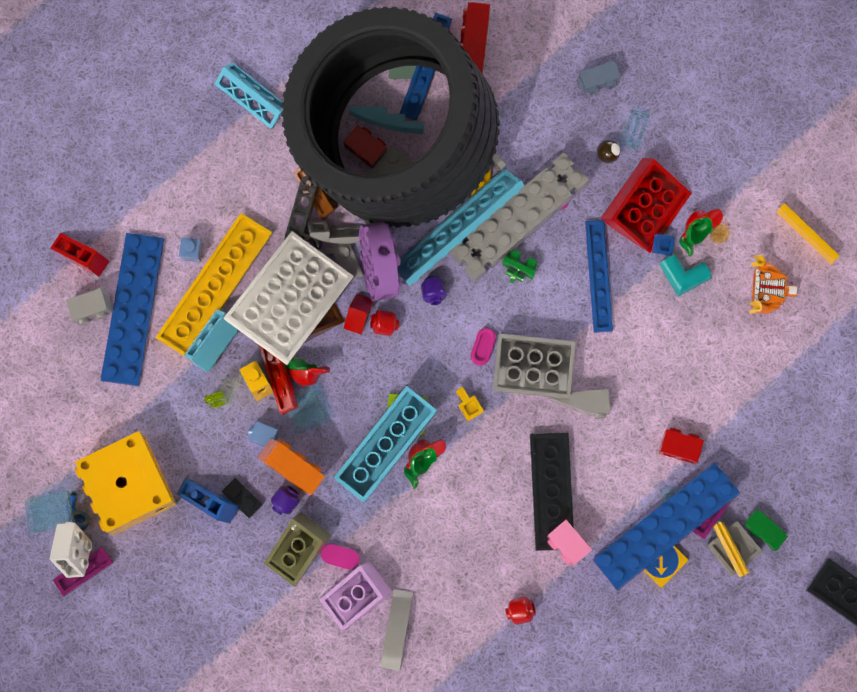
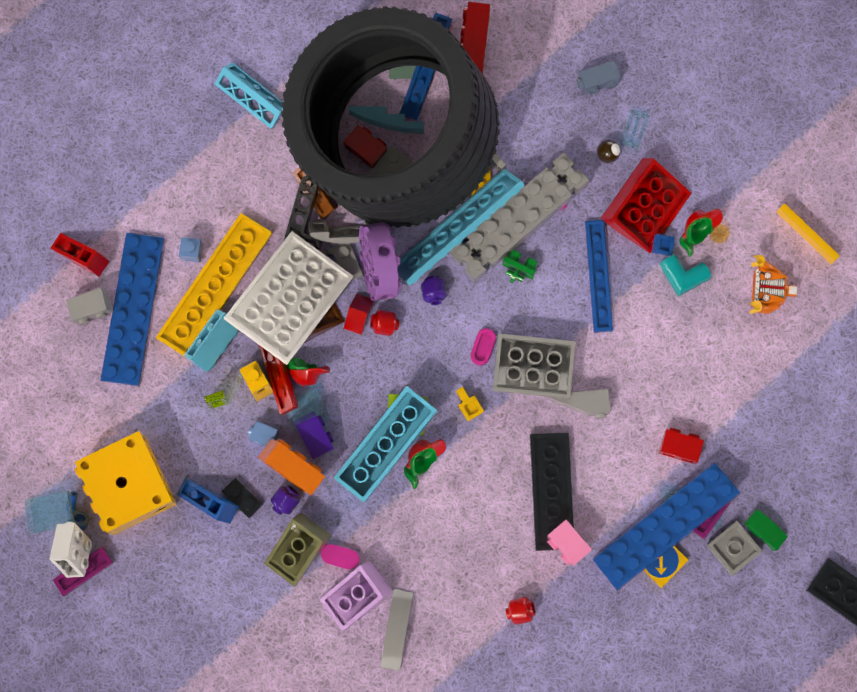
(312, 433): none -> dark purple brick
(731, 549): yellow axle -> none

